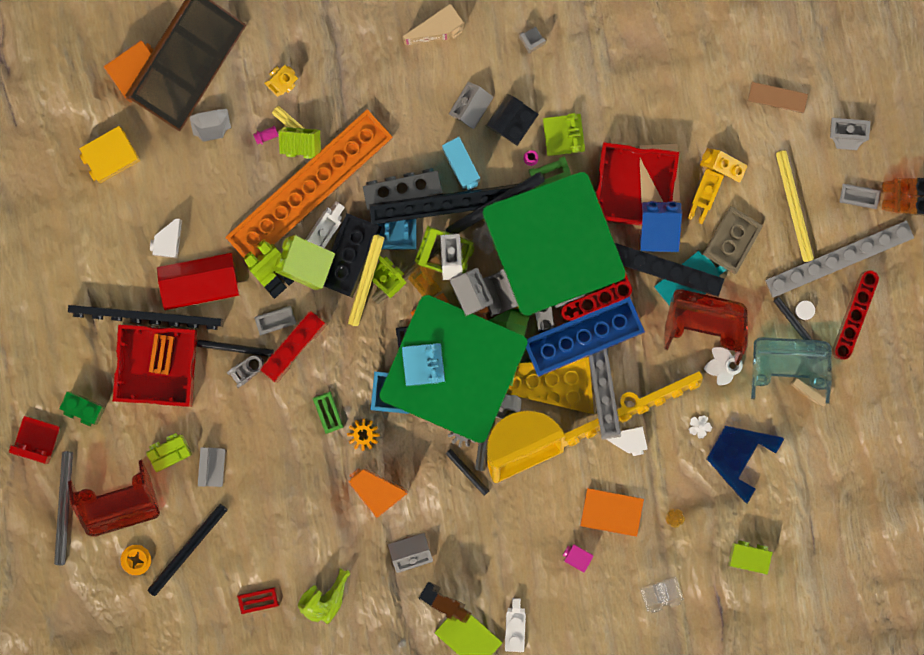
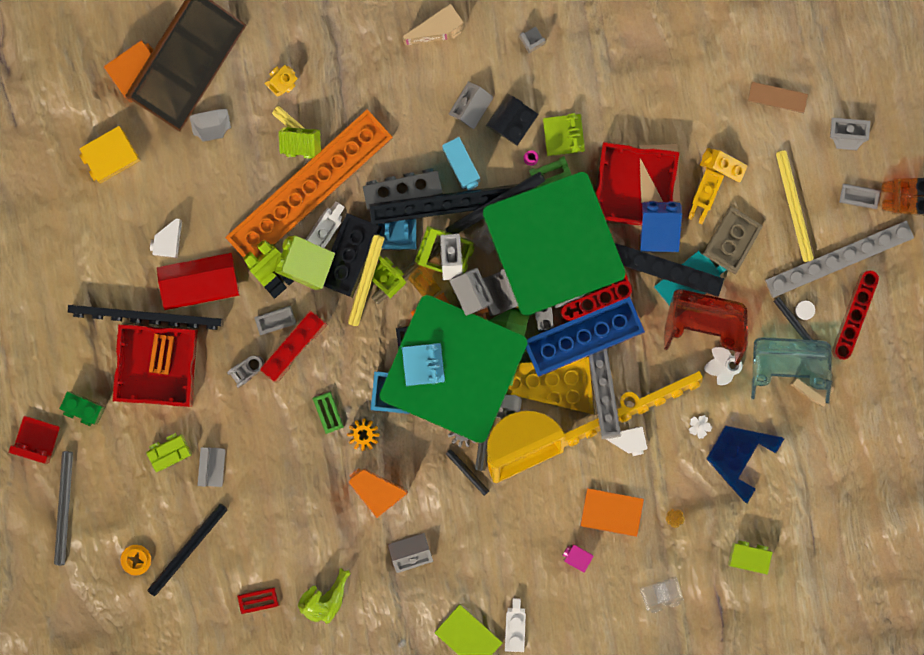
(117, 508): clear red windscreen -> none
(235, 348): black bar -> none
(265, 135): dark pink pin -> none
(446, 605): reddish brown hips -> none

